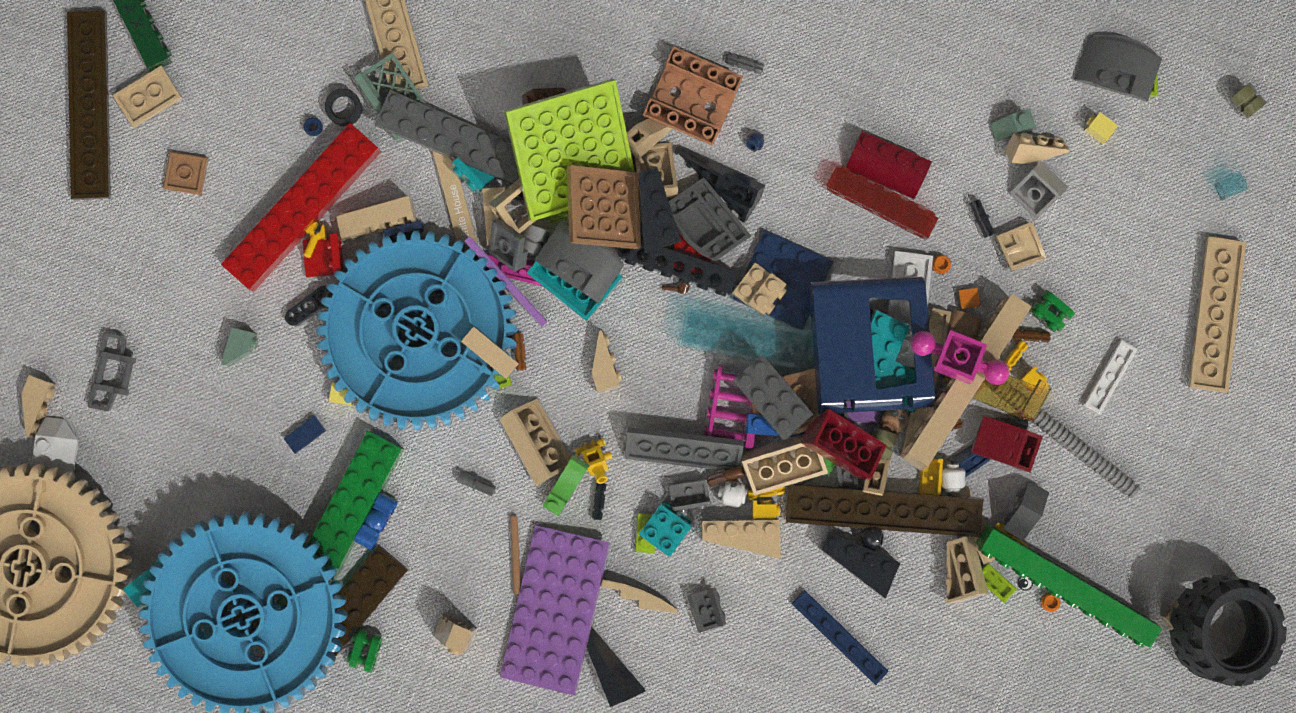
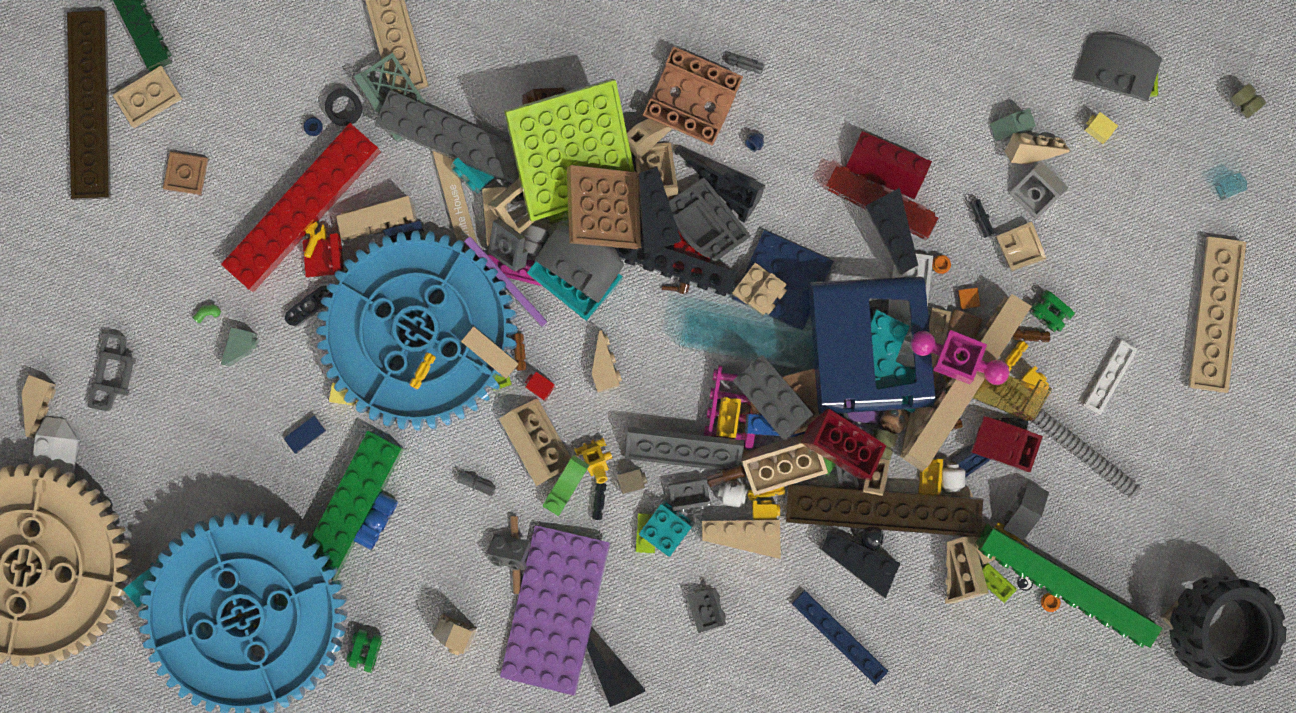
(206, 310): none -> bright green arm
(368, 589): dark brown plate -> none
(422, 370): none -> yellow axle
(508, 552): none -> dark grey bracket
(539, 386): none -> red brick
(632, 481): none -> dark tan brick
(646, 599): tan slope -> none
(728, 417): none -> yellow hinge
(893, 228): none -> black wedge

